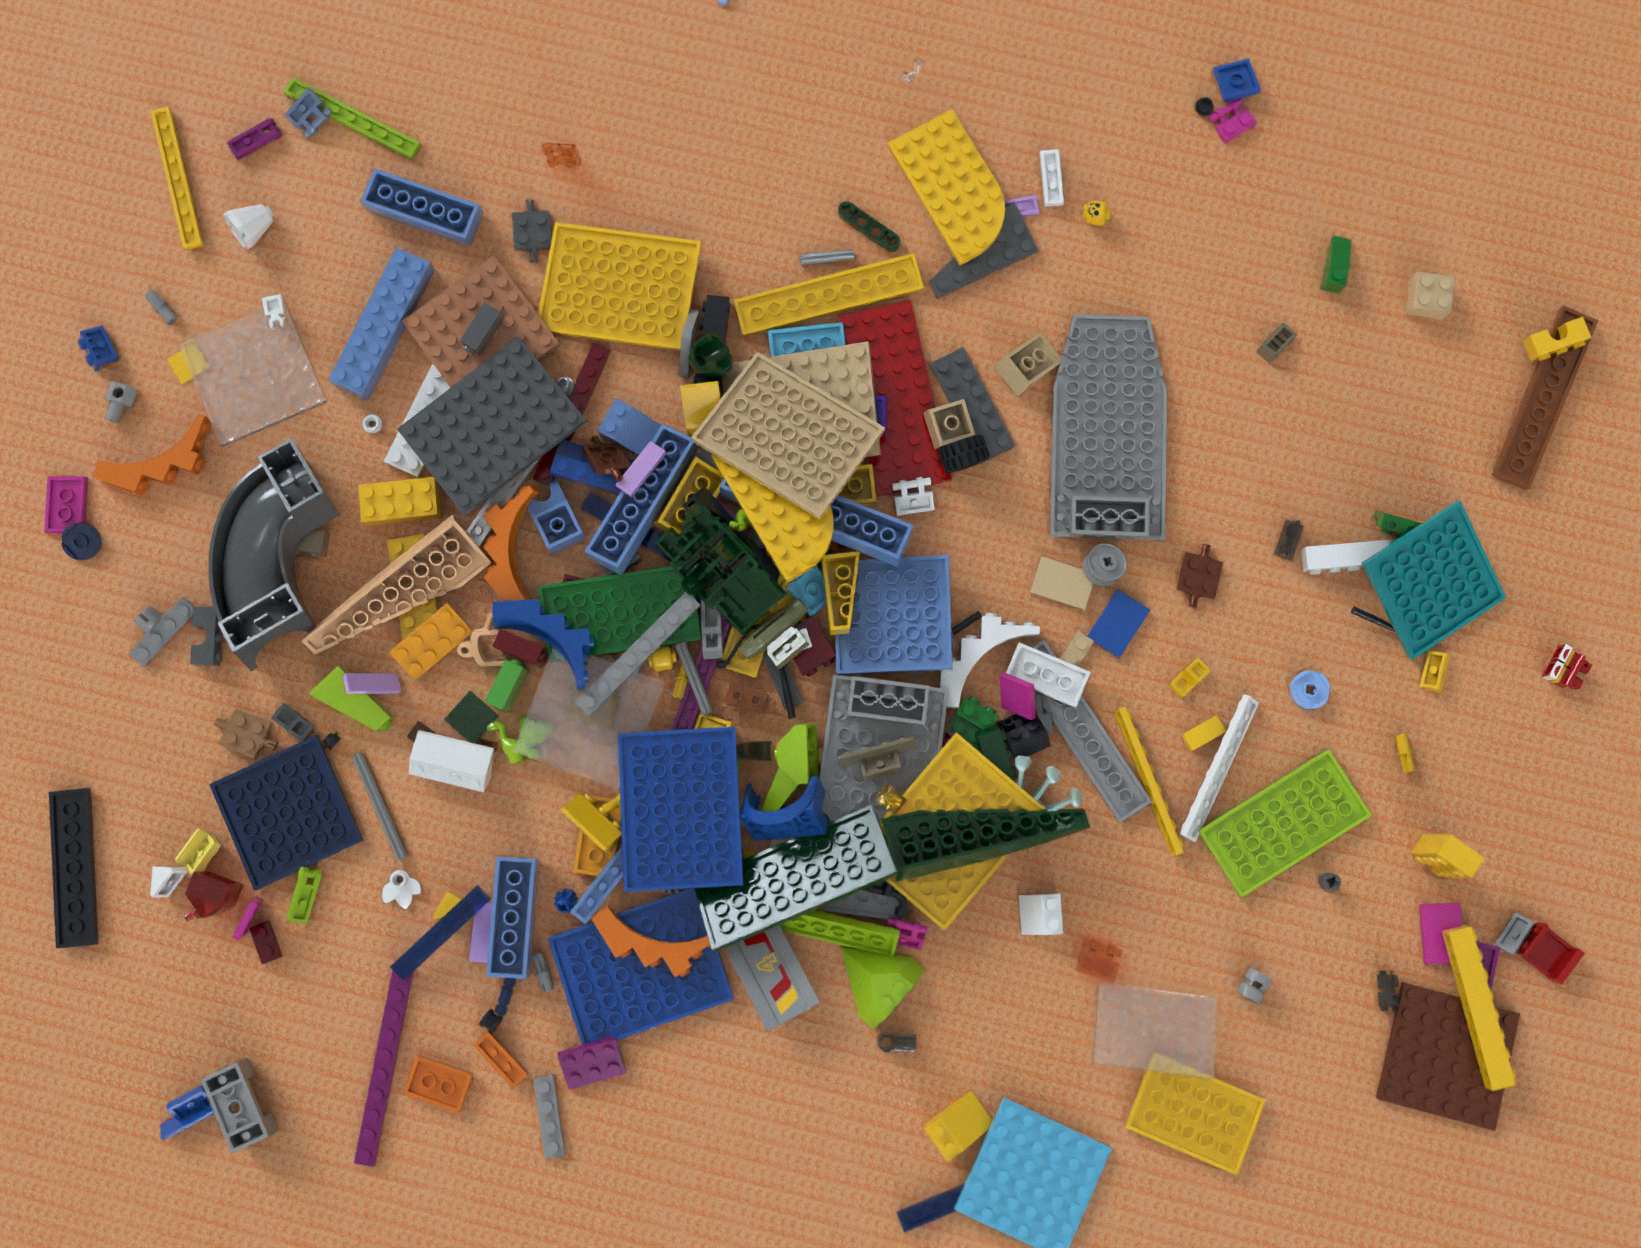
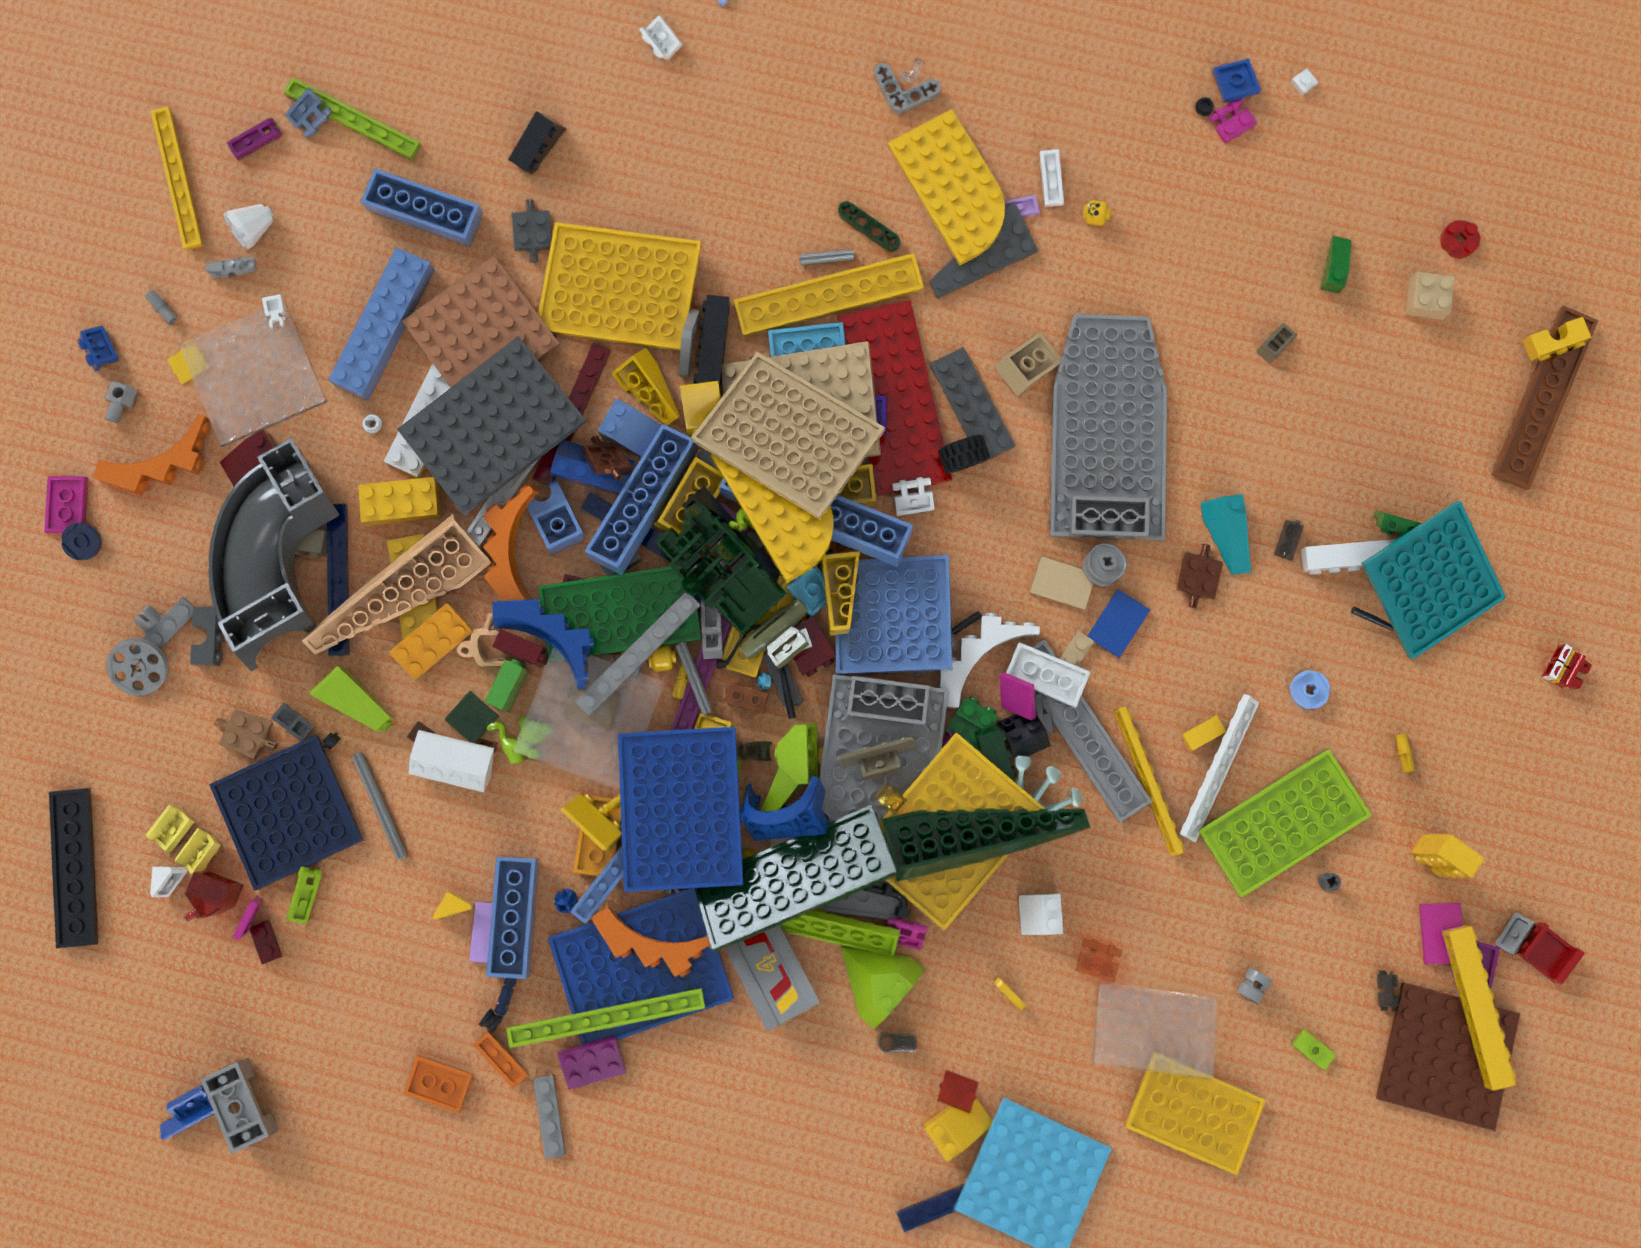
(128, 666): none -> light grey wedge
(170, 828): none -> light yellow bracket
(231, 267): none -> light grey hinge
(245, 455): none -> dark red slope
(338, 570): none -> clear blue plate
(371, 683): lavender tile -> none
(383, 1070): magenta plate -> none
(402, 891): white plate -> none
(440, 932): clear blue plate -> none
(481, 329): dark grey brick -> none
(536, 142): none -> black wedge
(542, 972): light grey axle -> none
(566, 384): light grey plate -> none
(567, 154): clear orange plate -> none
(605, 1017): none -> lime plate
(641, 469): lavender tile -> none
(645, 381): none -> yellow wedge
(661, 38): none -> white bracket
(710, 356): dark green hair -> none
(764, 681): none -> medium azure plate
(904, 97): none -> light grey beam
(948, 423): tan brick -> none
(957, 1091): none -> clear red piece
(1009, 994): none -> yellow tile
(1189, 677): yellow slope -> none
(1228, 526): none -> teal wedge
(1304, 81): none -> white plate
(1313, 1049): none -> lime plate
(1435, 671): yellow slope -> none
(1468, 231): none -> red plate

